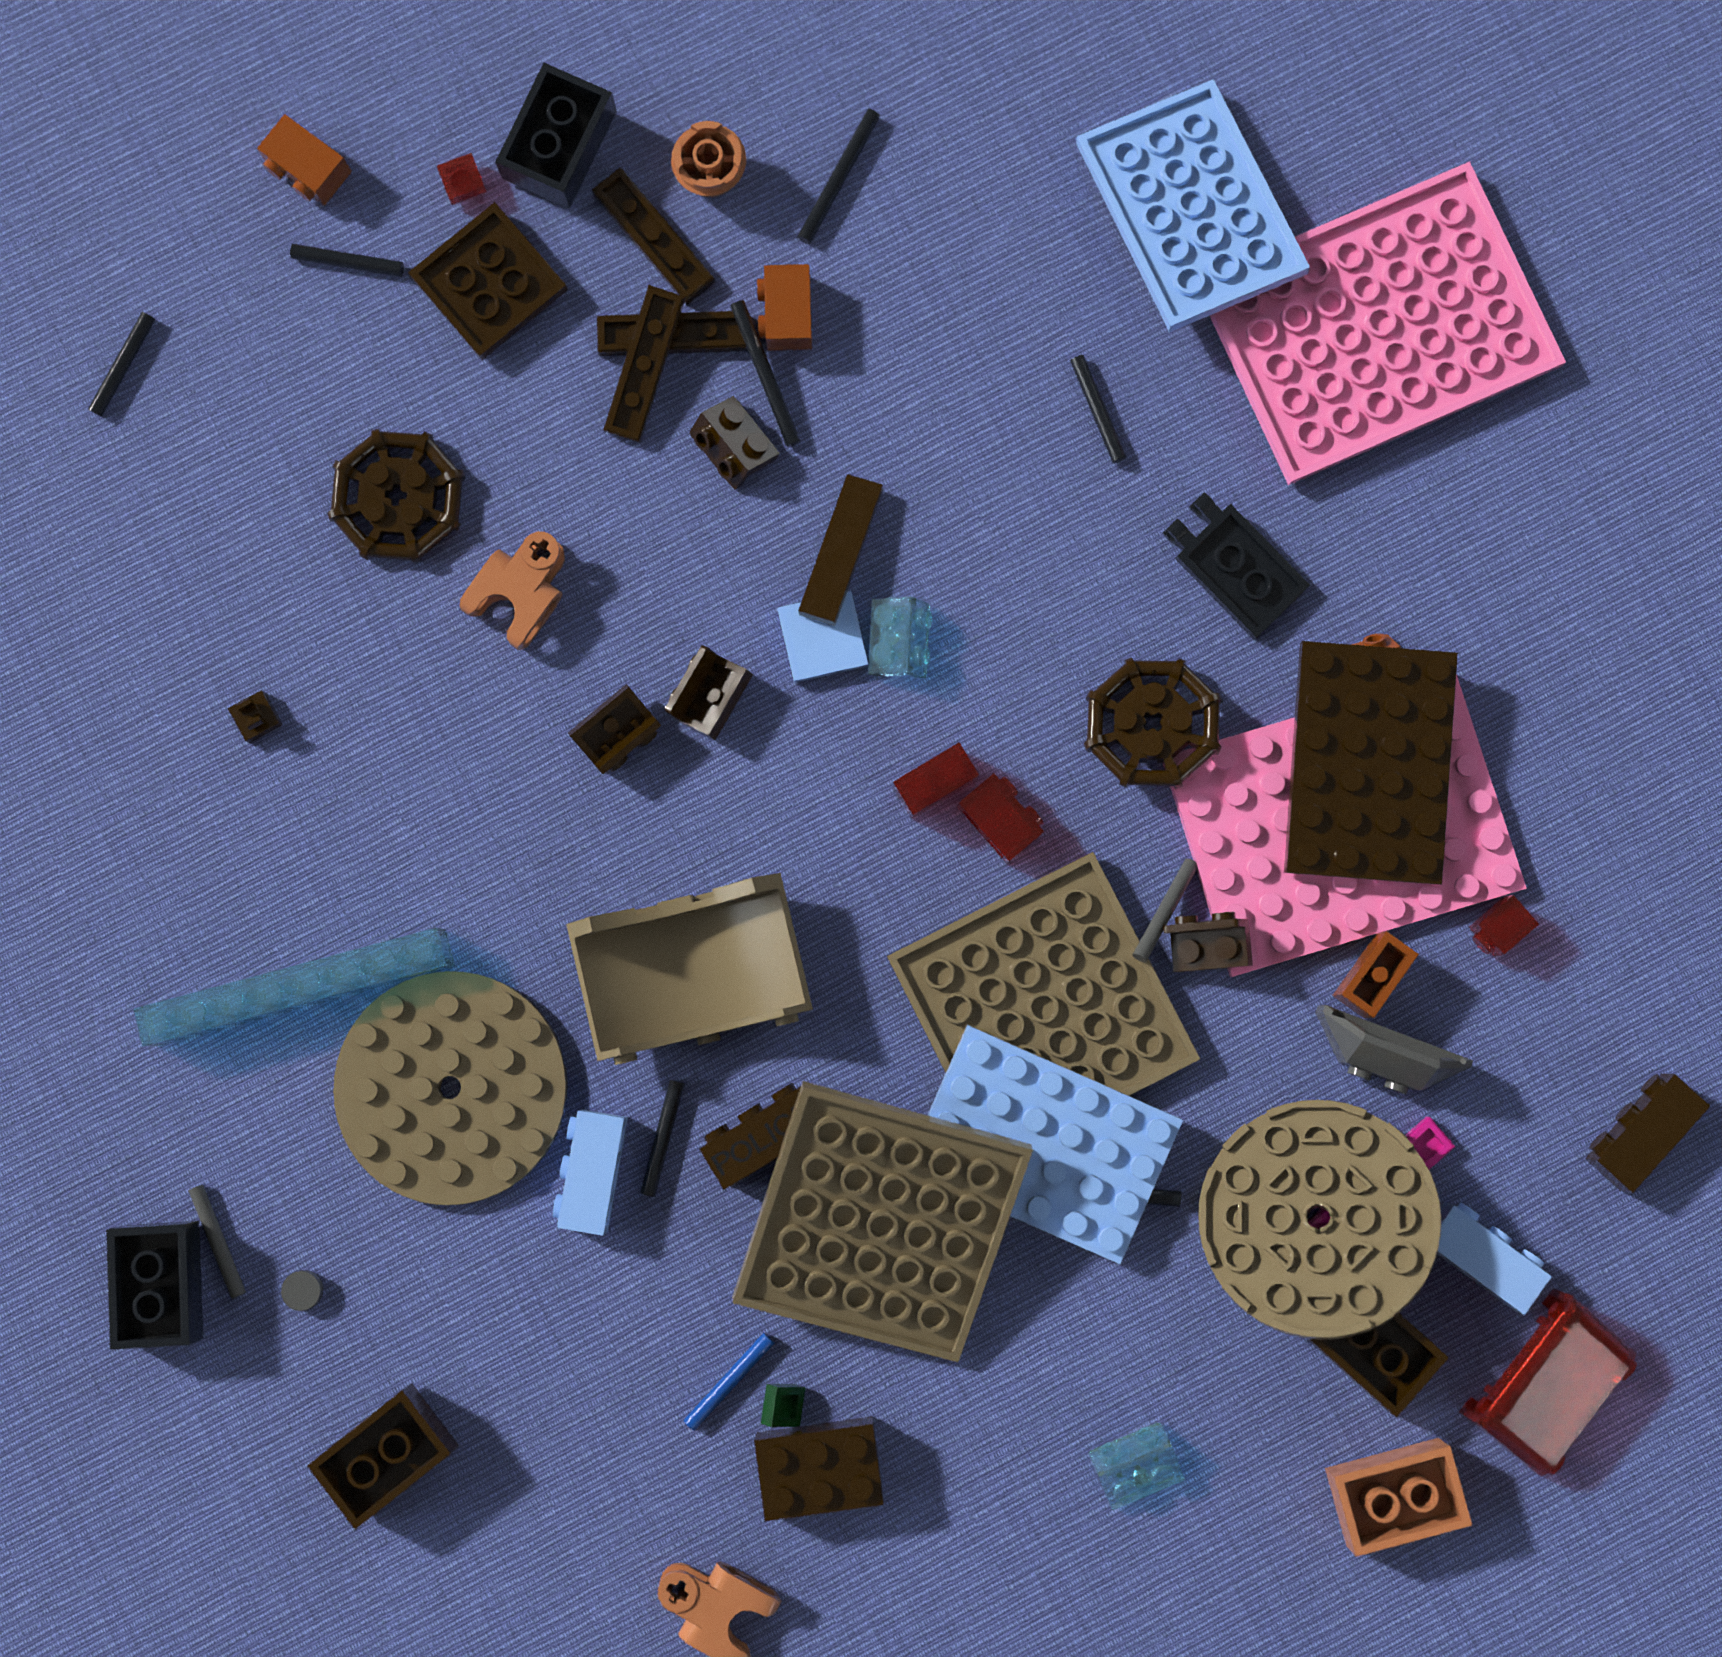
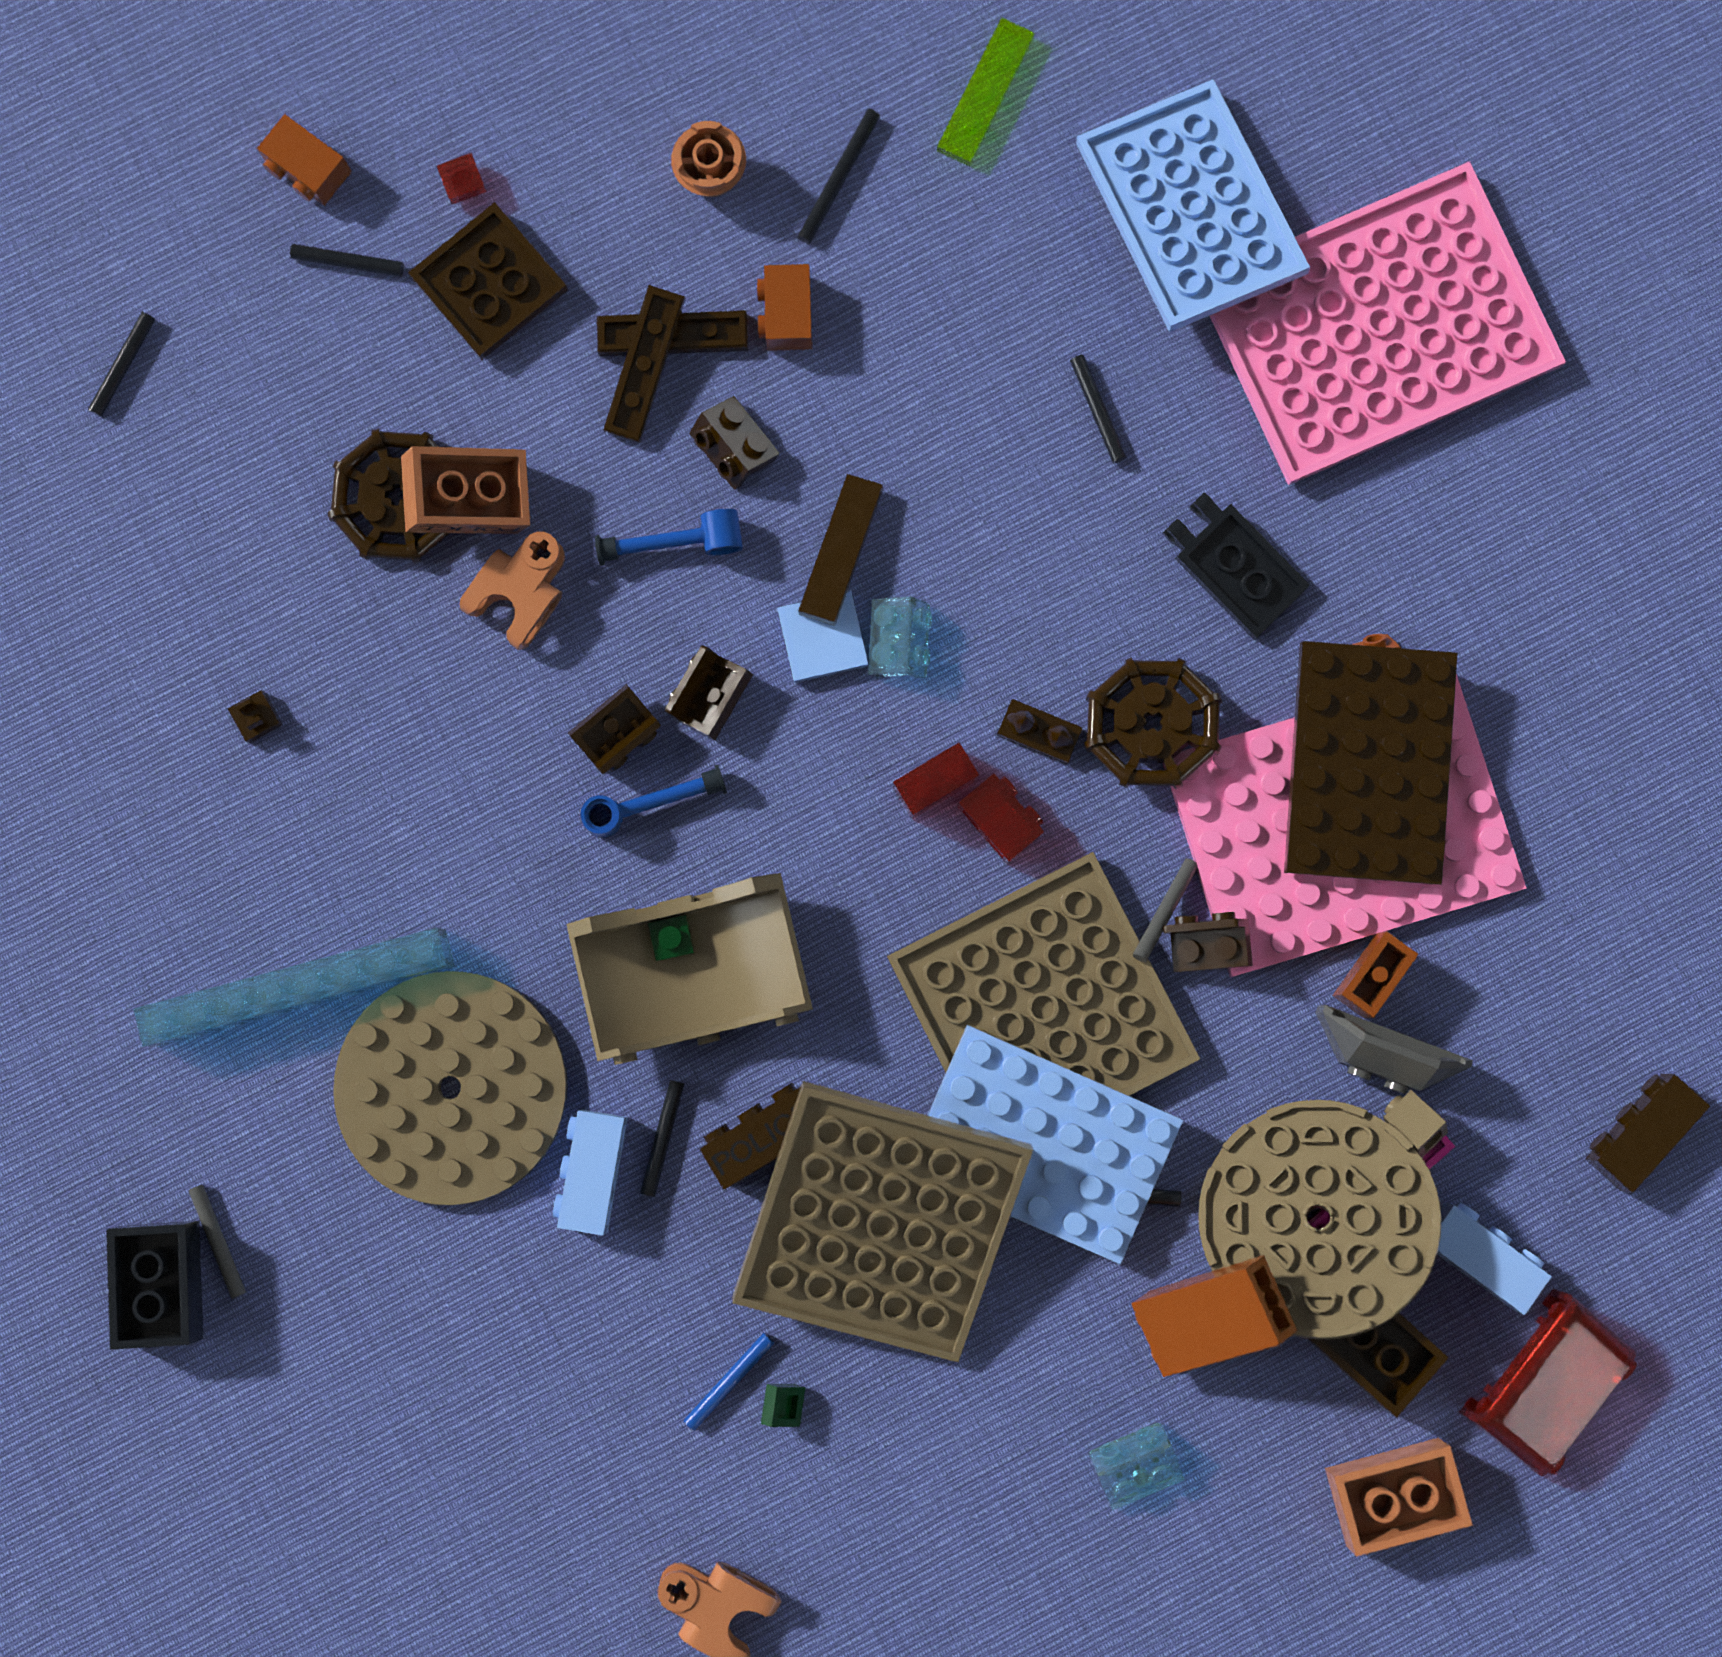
(302, 1290): dark grey tile -> none
(383, 1456): dark brown brick -> none
(465, 490): none -> nougat brick
(556, 135): black brick -> none
(653, 235): dark brown tile -> none
(671, 938): none -> dark green plate
(709, 782): none -> blue piece
(718, 532): none -> blue piece
(765, 373): black bar -> none
(818, 1468): dark brown brick -> none
(985, 92): none -> clear neon green tile
(1039, 731): none -> dark brown tile
(1214, 1317): none -> dark orange brick
(1416, 1121): none -> dark tan brick
(1502, 926): clear red brick -> none

